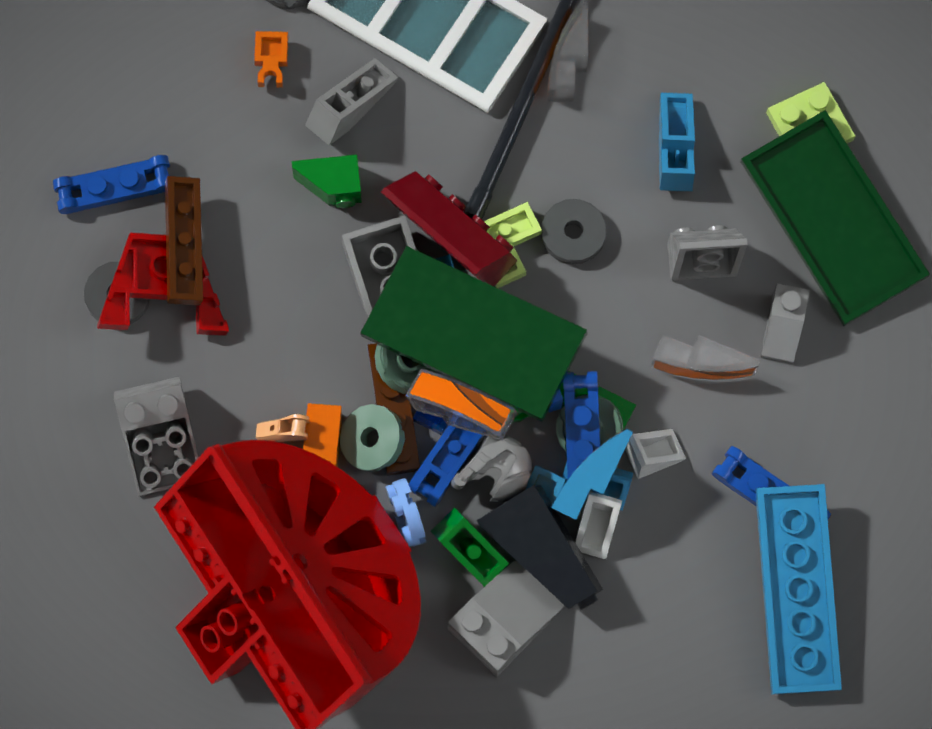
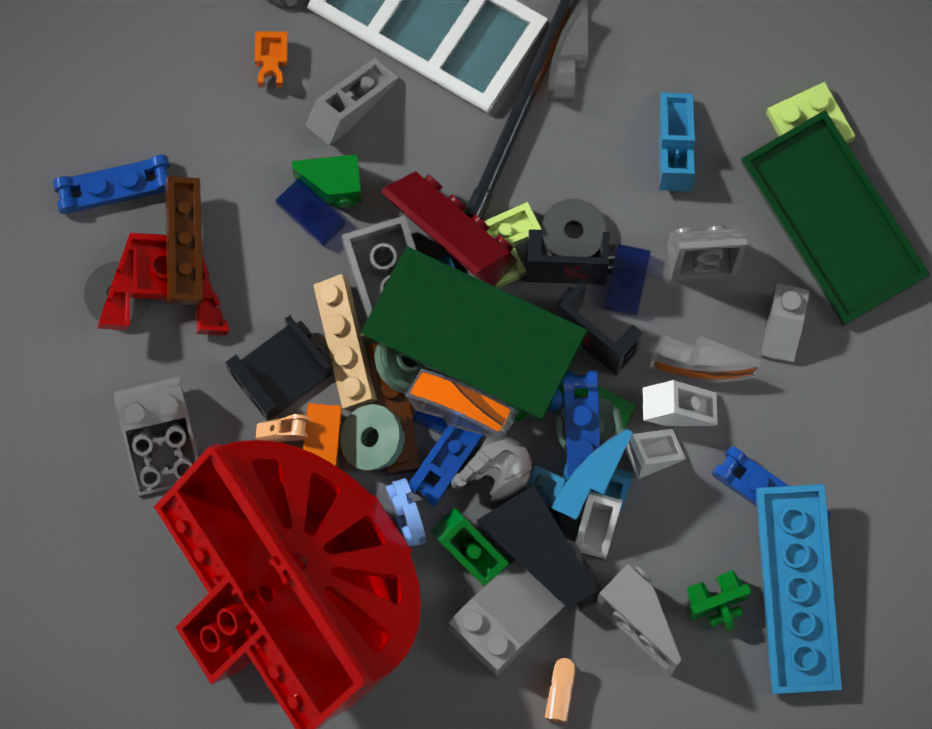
(281, 369): none -> black panel
(310, 212): none -> clear blue plate
(345, 342): none -> tan plate
(560, 691): none -> light nougat bar
(568, 268): none -> black panel
(610, 354): none -> black panel
(627, 279): none -> clear blue plate
(636, 611): none -> light grey slope
(679, 405): none -> white slope
(731, 593): none -> green hips

